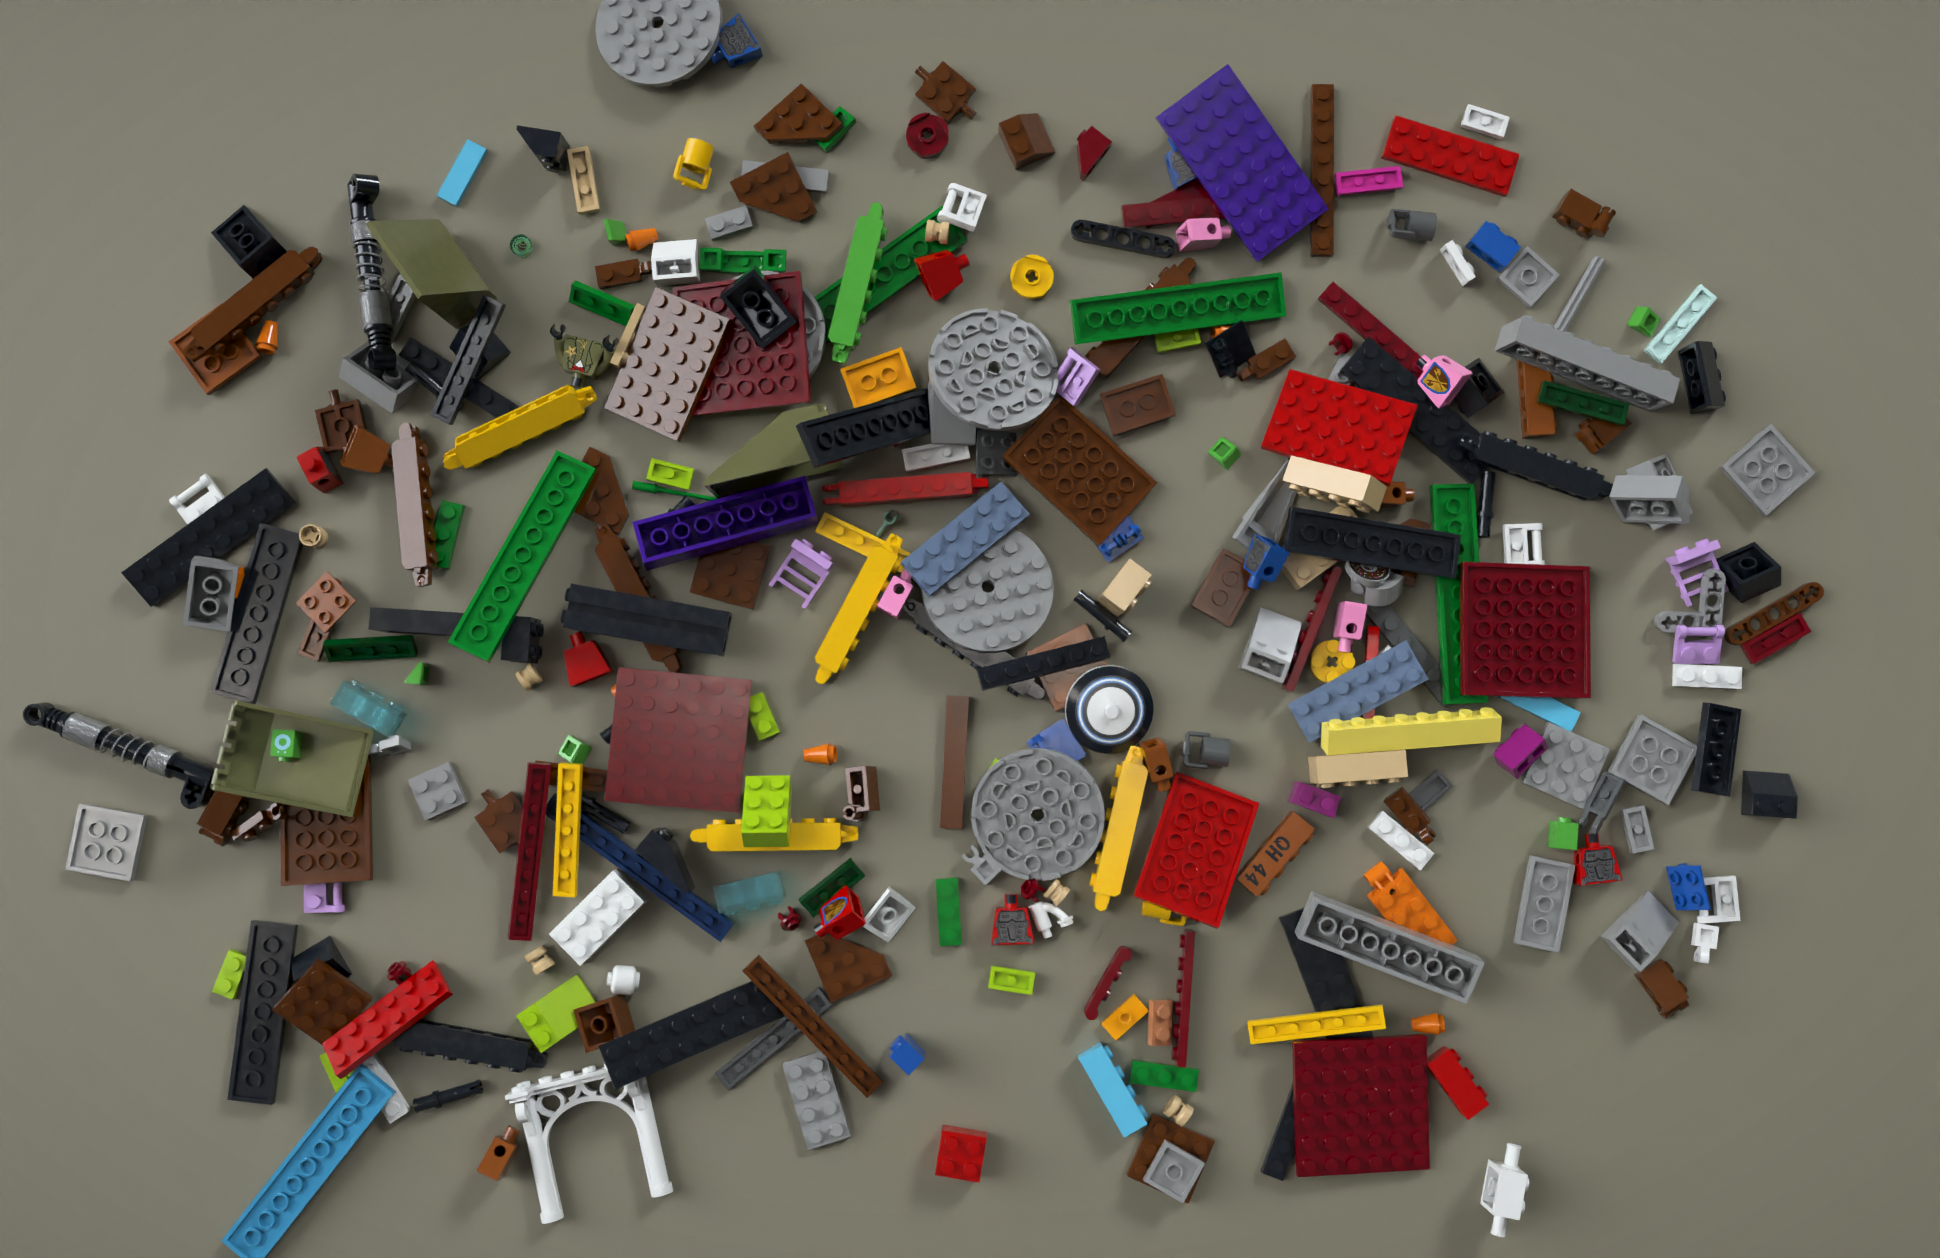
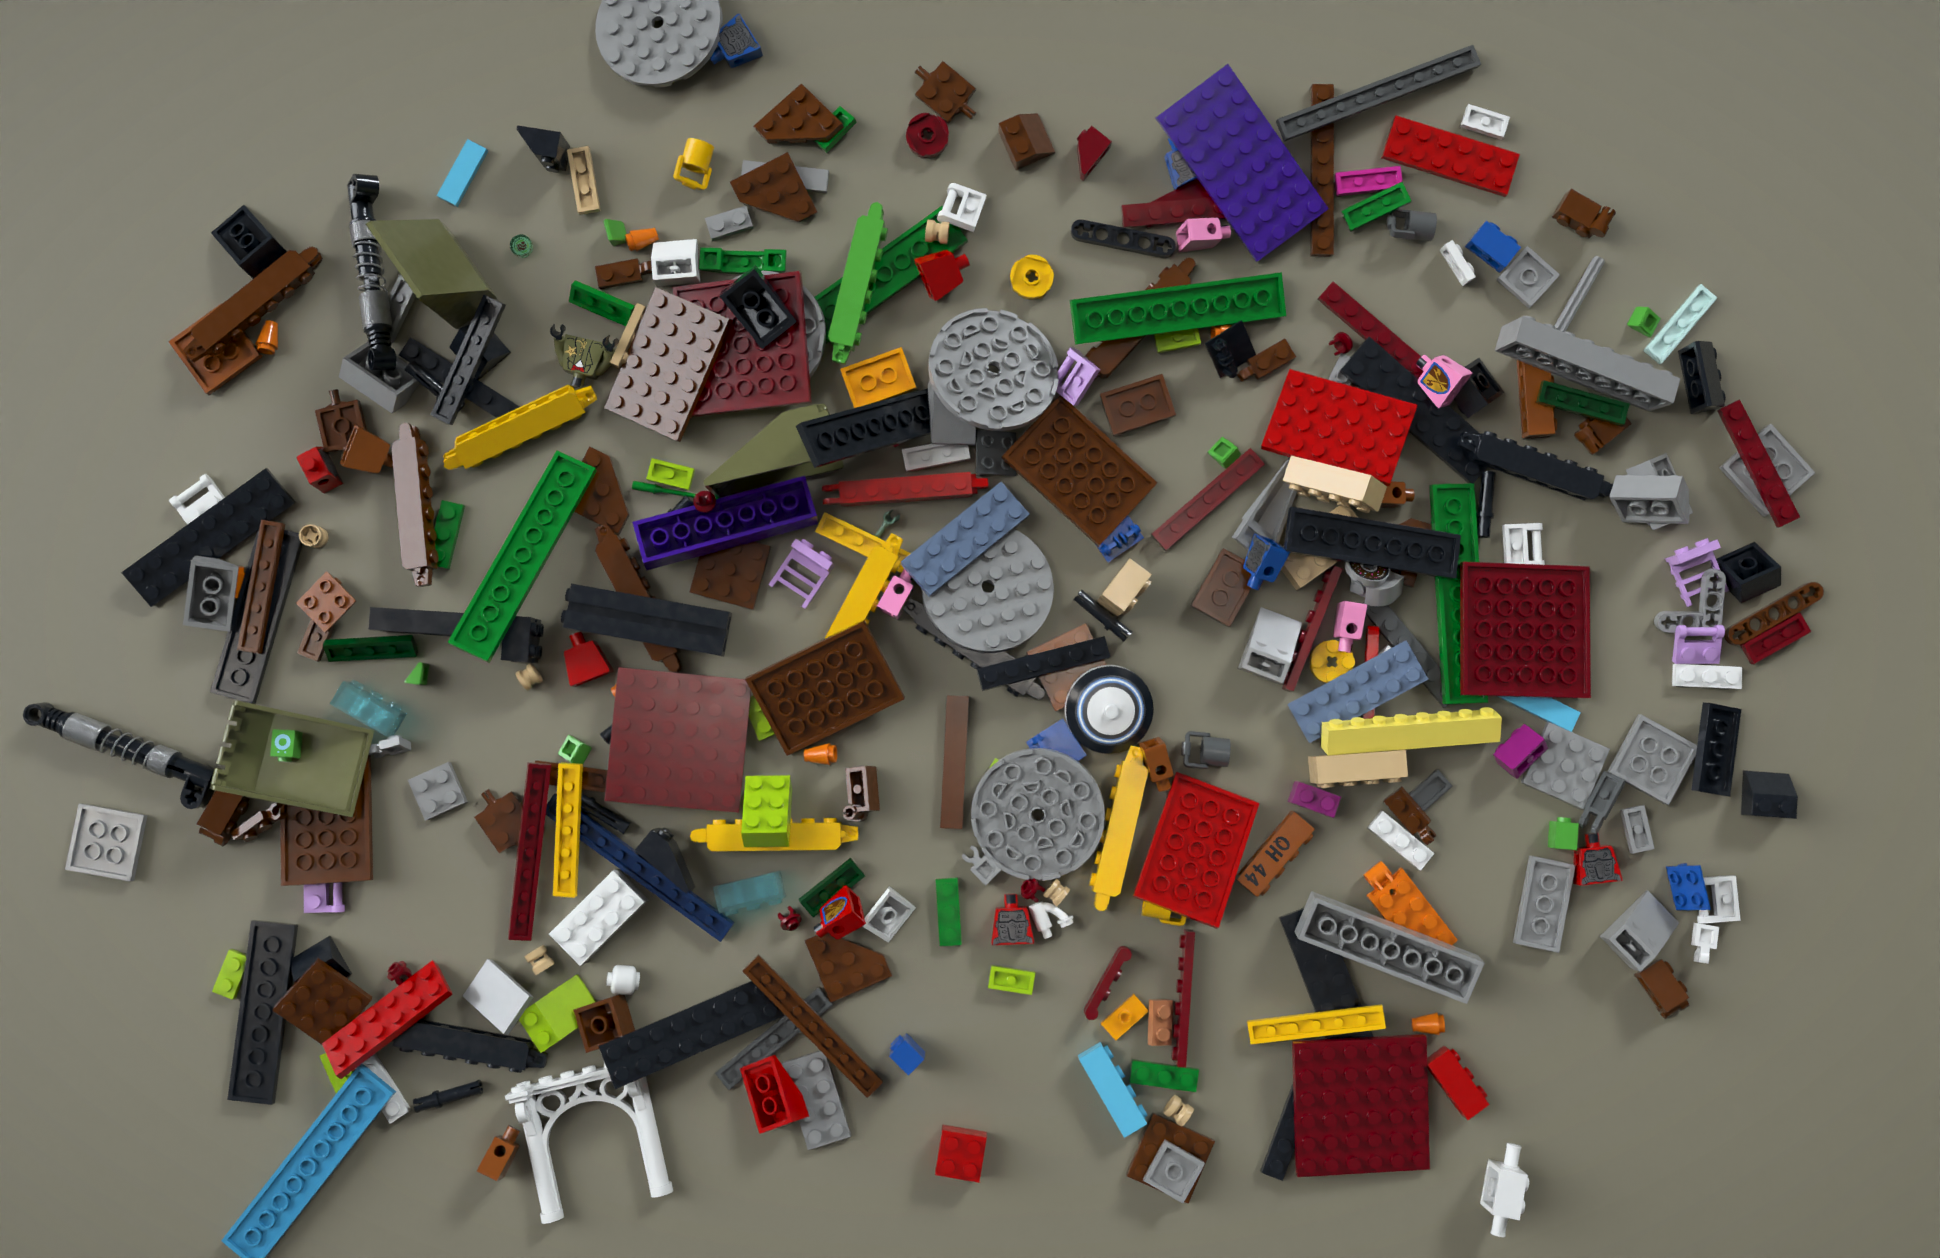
(261, 586): none -> reddish brown tile
(498, 996): none -> tile
(704, 501): none -> dark red plate
(772, 1094): none -> red slope
(825, 687): none -> reddish brown plate
(1208, 499): none -> dark red plate
(1376, 206): none -> green plate
(1378, 93): none -> dark grey plate
(1758, 463): none -> dark red plate

